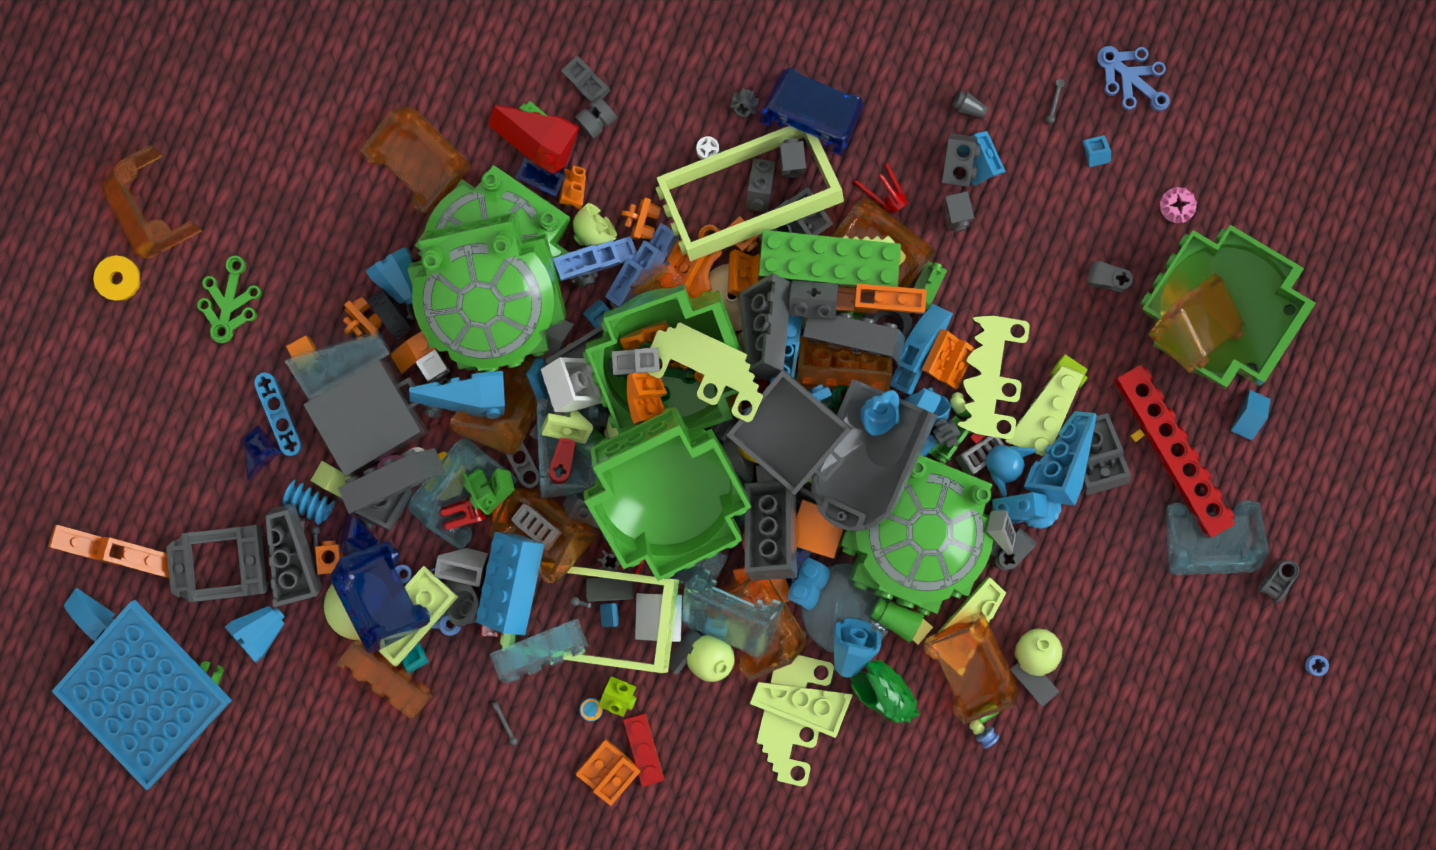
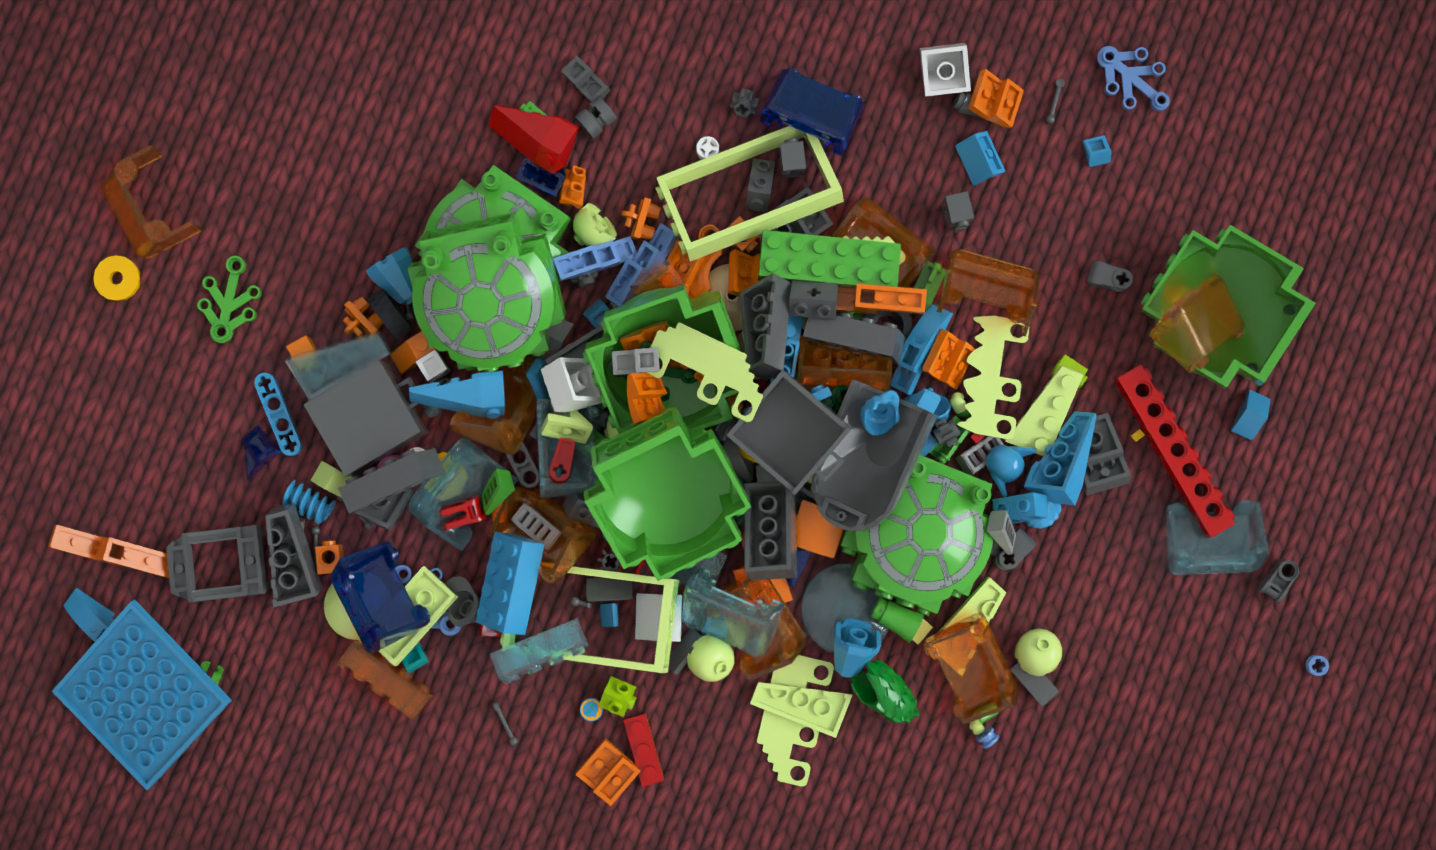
(257, 631): dark azure cone -> none
(356, 536): clear blue slope -> none
(416, 156): clear orange windscreen -> none
(462, 566): light grey slope -> none
(480, 490): bright green hinge -> none
(806, 589): dark azure brick -> none
(895, 200): red plant -> none
(945, 69): none -> white slope
(957, 159): dark grey brick -> none
(991, 283): none -> clear orange windscreen
(996, 99): none -> orange slope
(1172, 213): bright pink gear -> none

